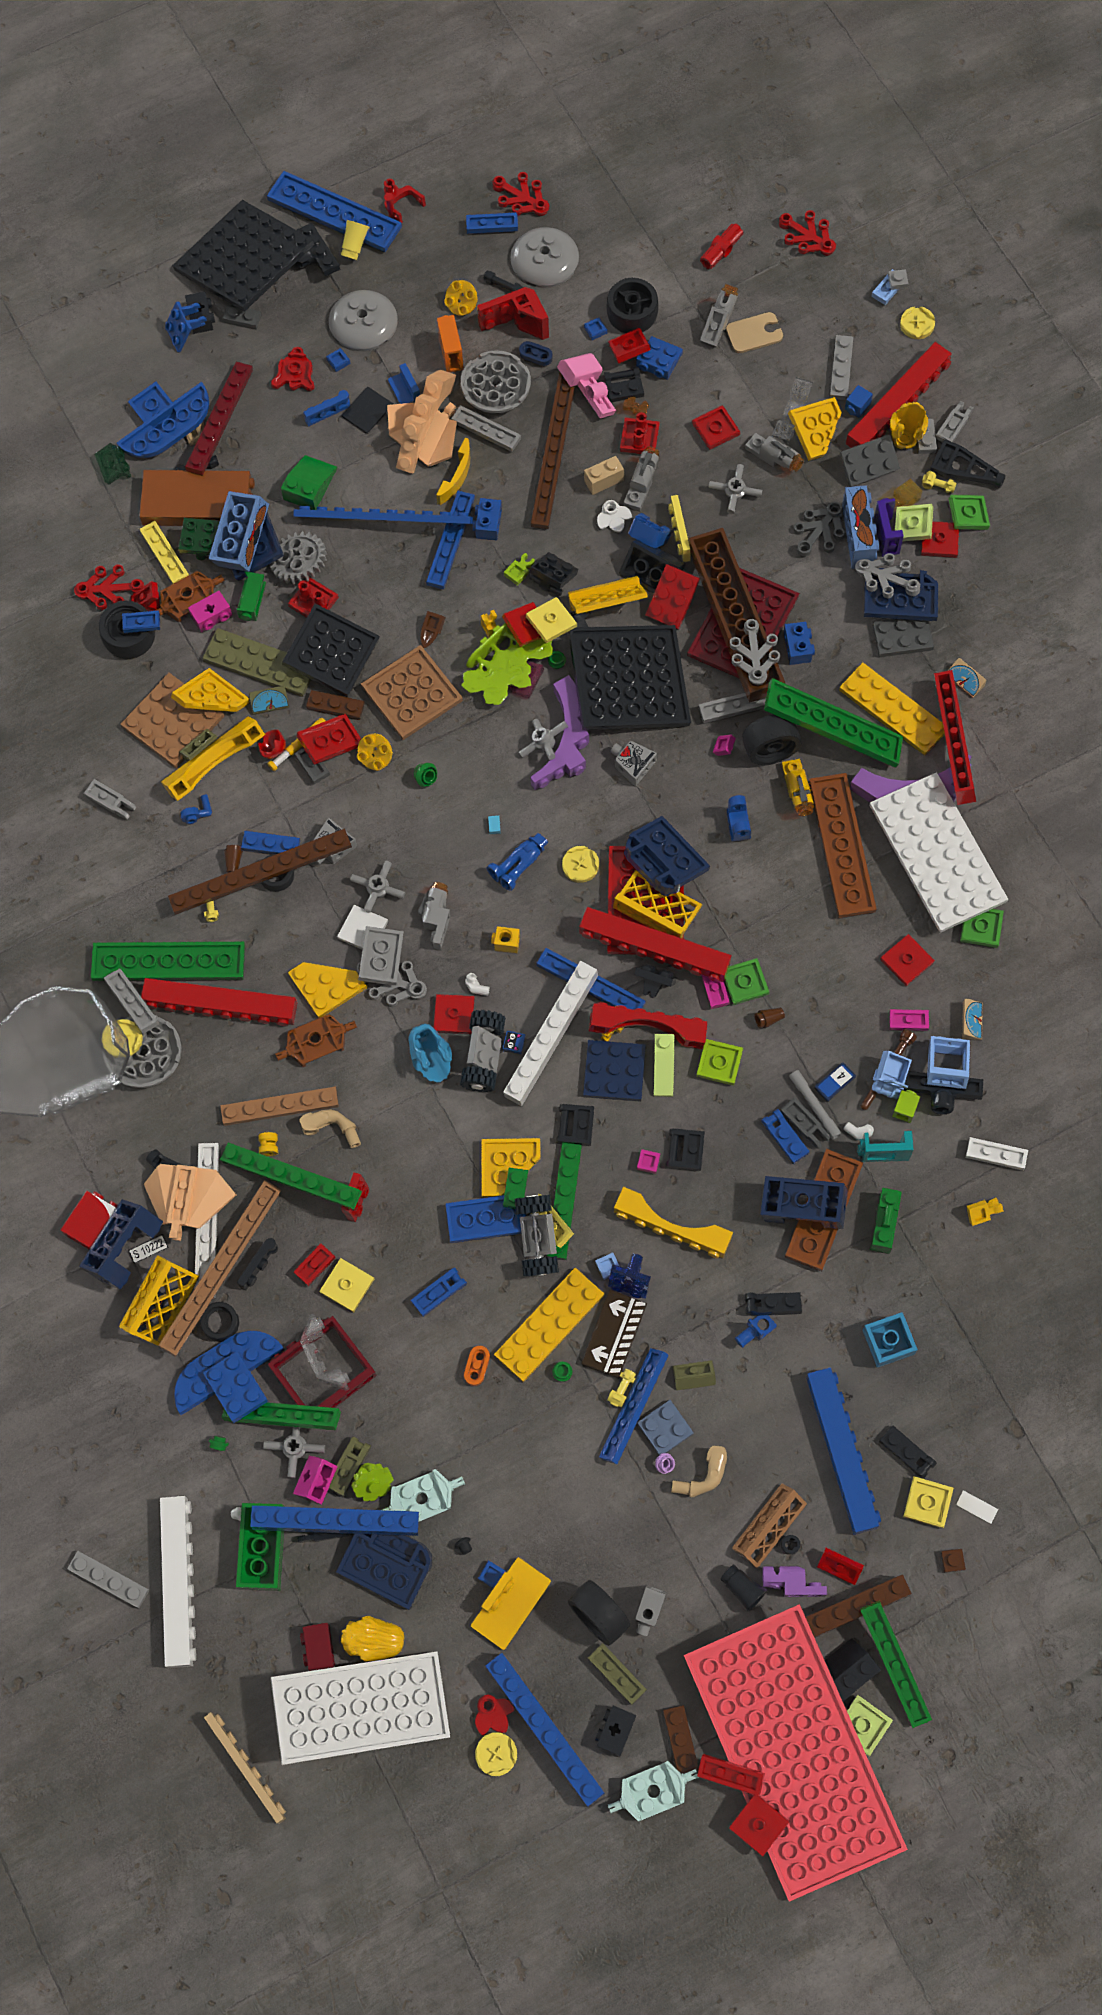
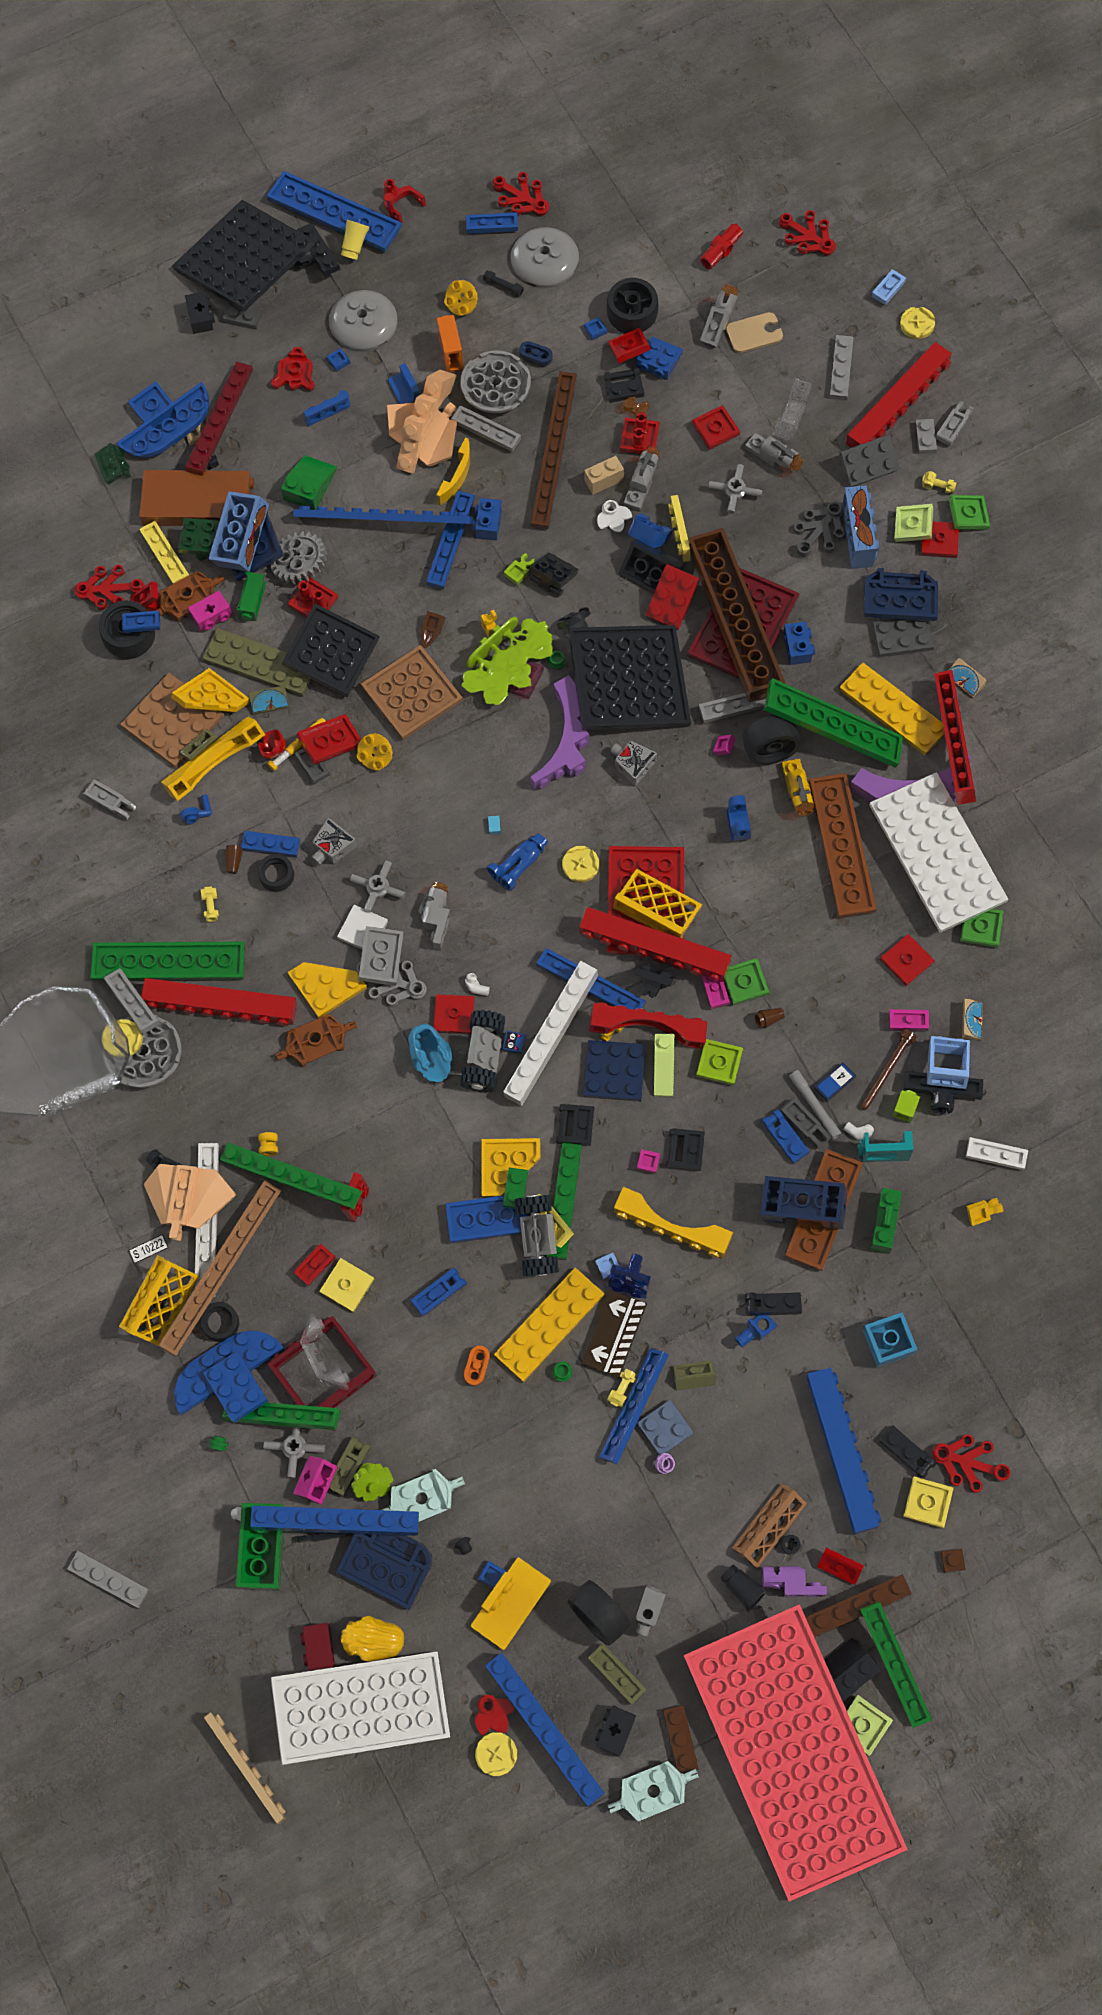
(88, 1219): red panel -> none
(123, 1222): dark blue plate -> none
(176, 1582): white brick -> none
(179, 327): blue plate -> none
(258, 1263): black plate -> none
(259, 871): reddish brown plate -> none
(279, 1106): medium nougat plate -> none
(314, 1121): tan piece -> none
(335, 705): reddish brown plate -> none
(367, 410): black piece -> none
(425, 774): green cone -> none
(510, 946): yellow brick -> none
(512, 307): red bracket -> none
(520, 625): red plate -> none
(543, 739): light grey bar -> none
(551, 620): light yellow plate -> none
(584, 372): bright pink plate -> none
(606, 595): yellow fence -> none
(663, 857): dark blue plate -> none
(716, 1465): tan piece -> none
(731, 1774): red plate -> none
(754, 655): light grey plant -> none
(759, 1824): red plate -> none
(816, 426): yellow plate -> none
(858, 401): blue brick -> none
(888, 540): dark purple panel -> none
(891, 1074): light blue piece -> none
(898, 279): light grey plate -> none
(907, 494): clear yellow brick -> none
(908, 425): yellow hair -> none
(912, 586): light grey plant -> none
(946, 456): black plate -> none
(967, 1462): none -> red plant
(977, 1507): white sticker -> none

